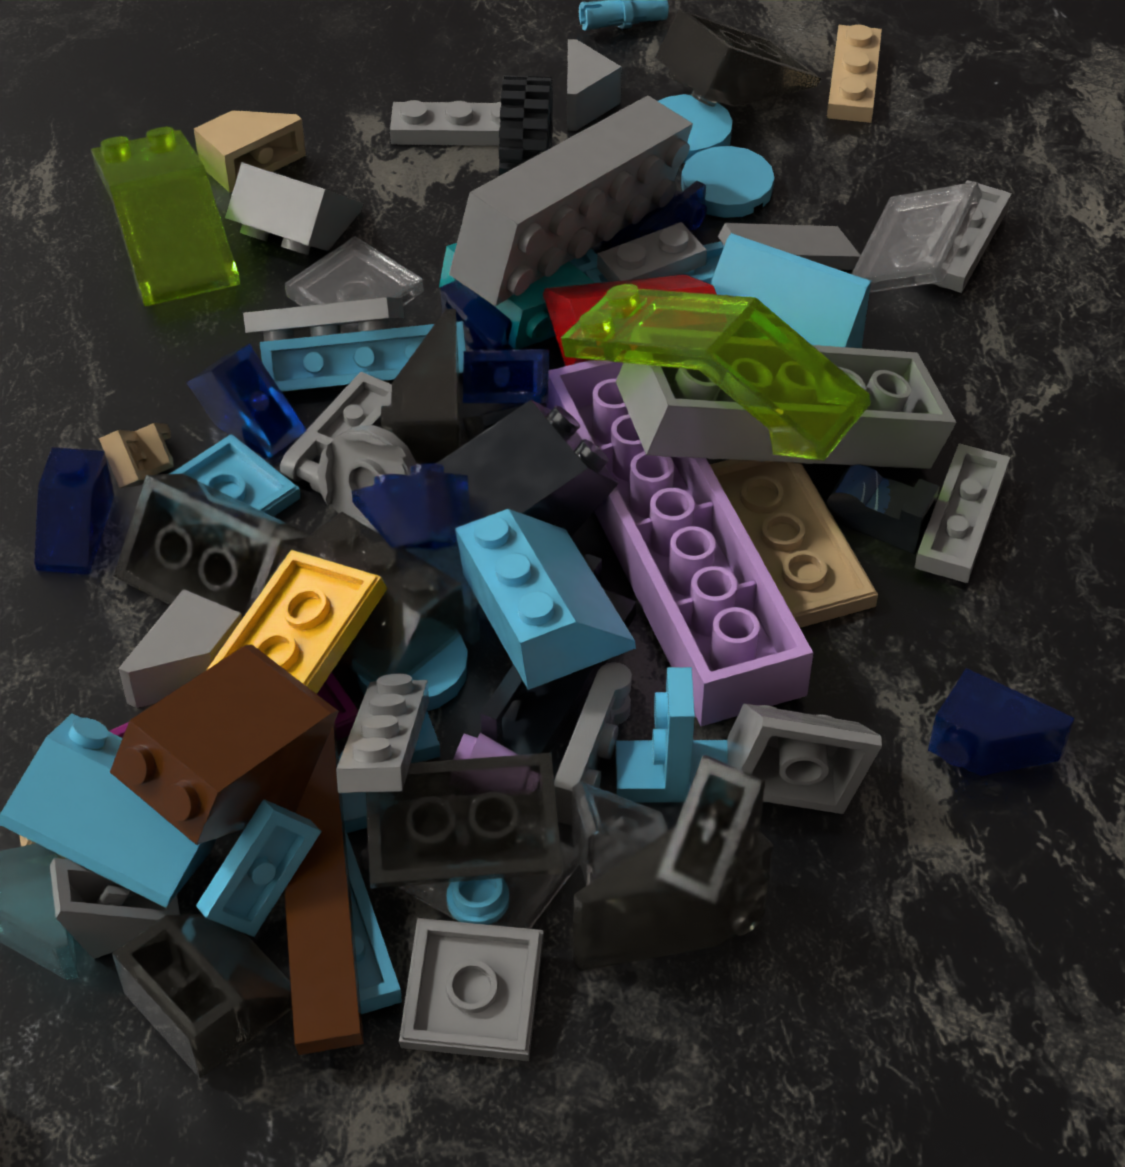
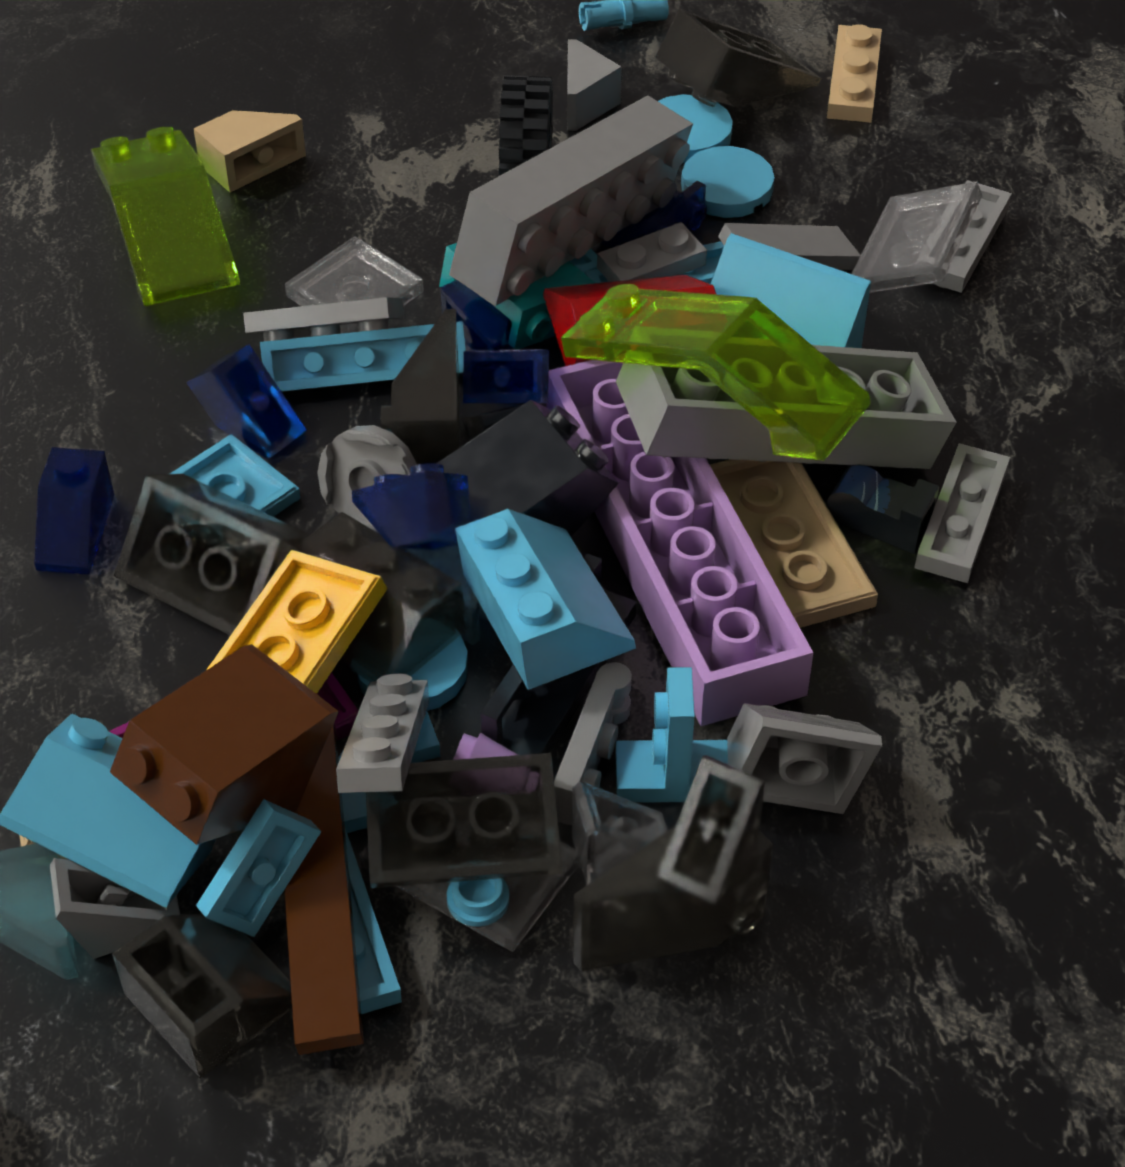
(137, 453): tan slope -> none
(176, 648): light grey slope -> none
(289, 209): light grey slope -> none
(355, 406): light grey plate -> none
(445, 123): light grey plate -> none
(472, 989): light grey tile -> none
(996, 728): clear blue slope -> none

